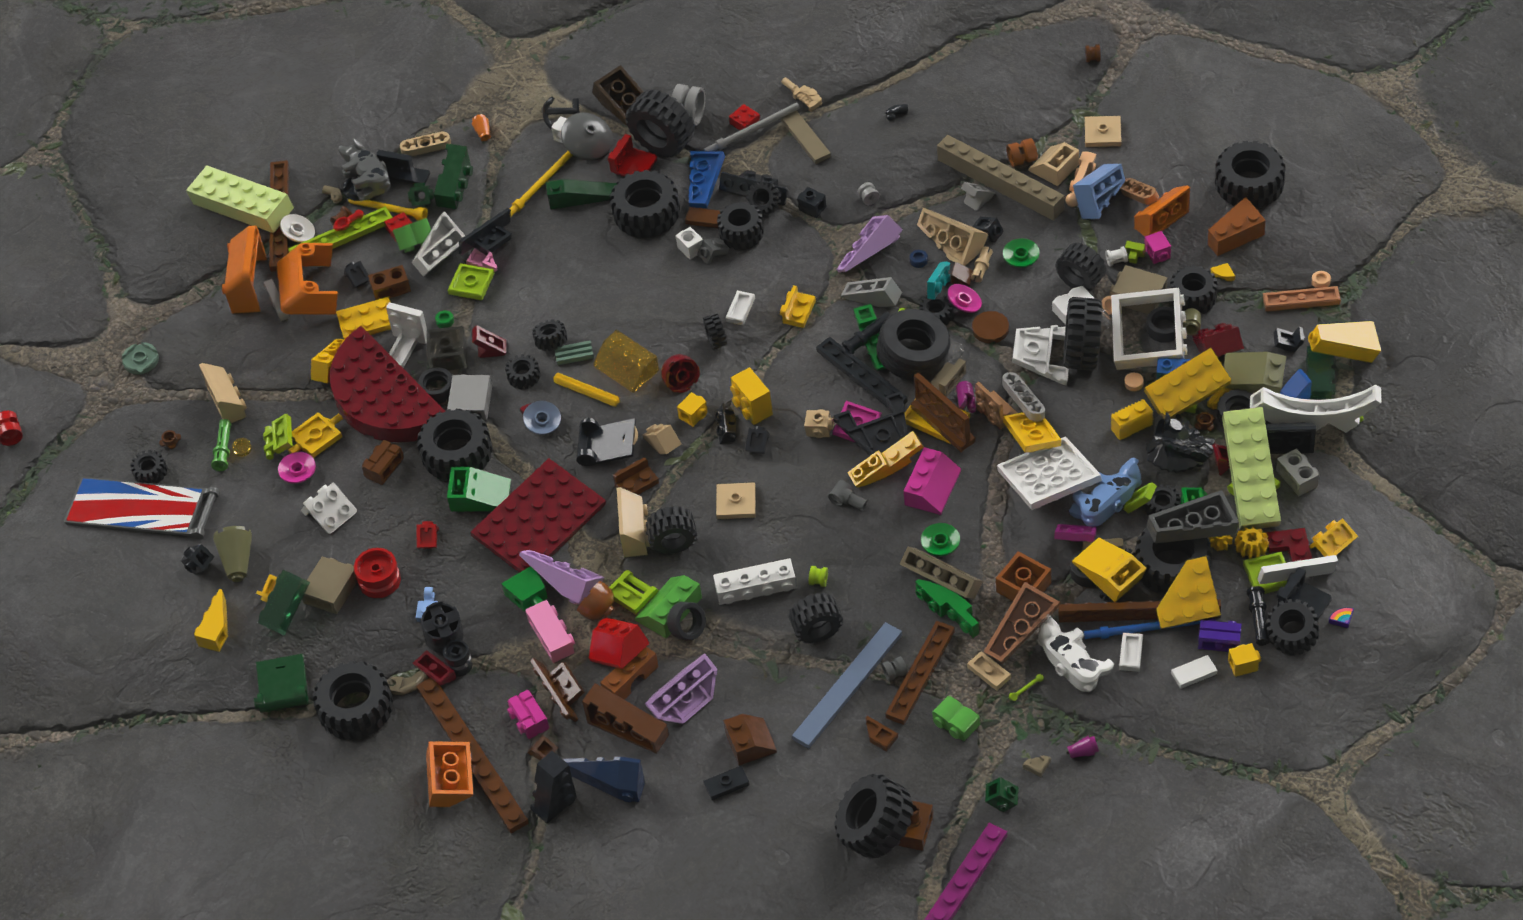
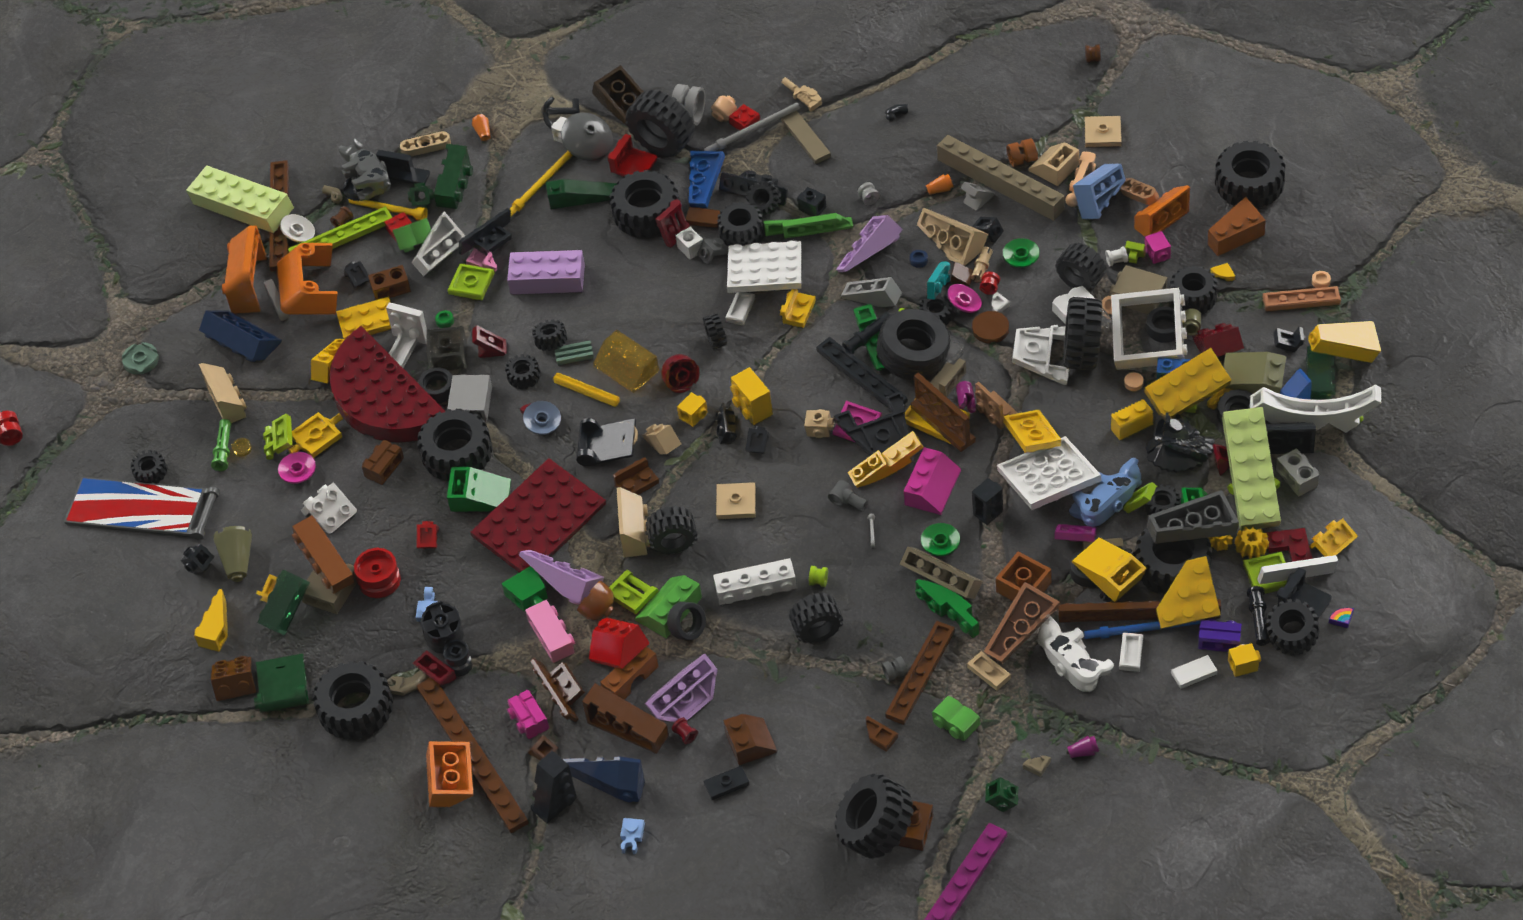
(169, 439): reddish brown plate -> none
(232, 678): none -> reddish brown bracket
(238, 334): none -> dark blue slope
(322, 555): none -> dark orange wedge
(344, 222): red piece -> none
(546, 272): none -> lavender brick
(631, 833): none -> light blue plate
(668, 224): none -> dark red plate
(684, 730): none -> dark red bush
(723, 108): none -> light nougat head
(764, 267): none -> white plate
(807, 226): none -> bright green wedge
(846, 685): sand blue tile -> none
(871, 517): none -> light grey hinge
(940, 184): none -> orange cone
(987, 501): none -> black brick
(989, 283): none -> red wheel
(999, 303): none -> white tile
(1013, 696): lime hinge -> none
(1020, 397): light grey beam -> none
(1205, 417): reddish brown plate -> none

